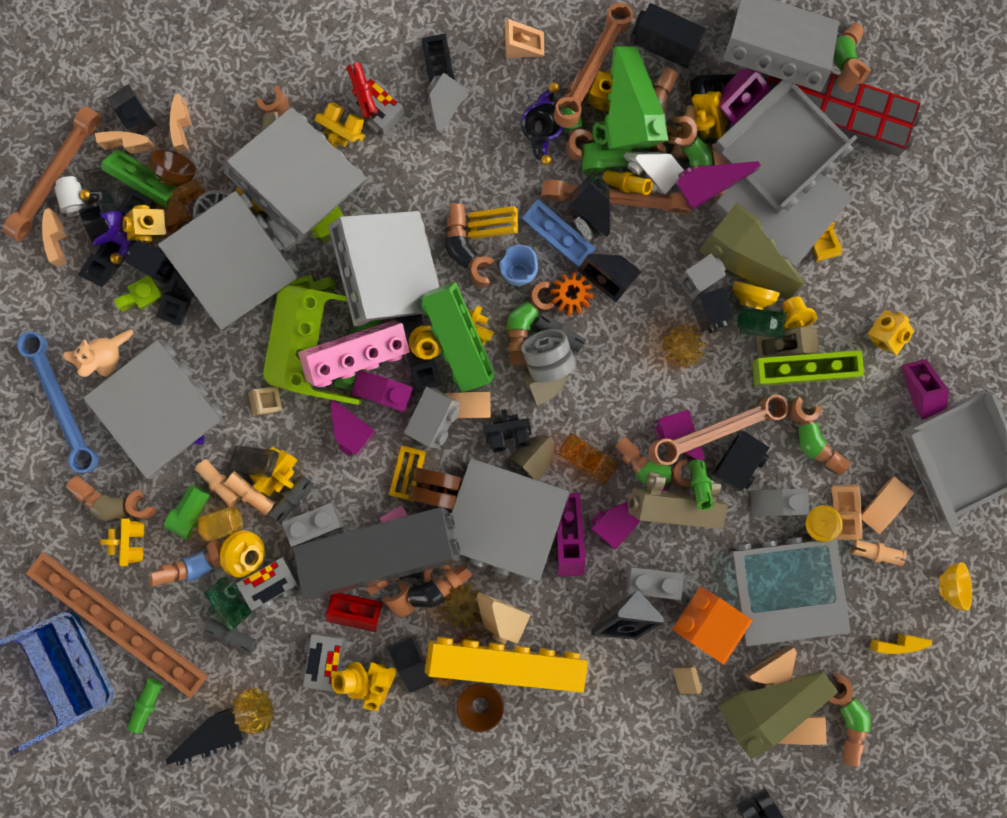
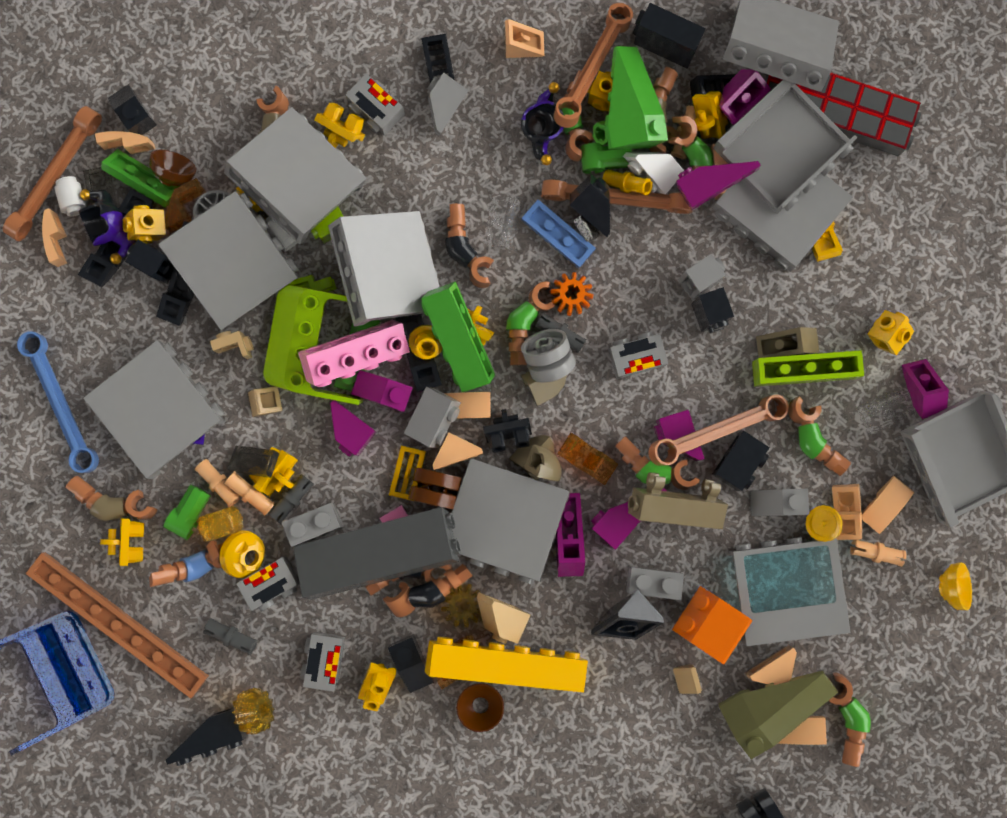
(97, 355): light nougat animal -> none
(142, 292): lime plate -> none
(144, 705): bright green pin -> none
(178, 119): light nougat slope -> none
(227, 341): none -> tan bracket
(227, 604): clear green hips -> none
(351, 681): yellow piece -> none
(354, 611): red slope -> none
(361, 89): red pin -> none
(455, 451): none -> light nougat slope
(505, 211): yellow tile -> none
(519, 265): light blue hair -> none
(543, 463): none -> dark tan brick
(609, 273): black slope -> none
(638, 355): none -> brick
(684, 337): clear yellow gear -> none
(701, 485): bright green pin -> none
(751, 254): olive wedge -> none
(753, 295): yellow piece -> none
(761, 322): clear green hips -> none
(797, 314): yellow piece -> none
(852, 70): nougat piece -> none
(904, 644): yellow slope -> none

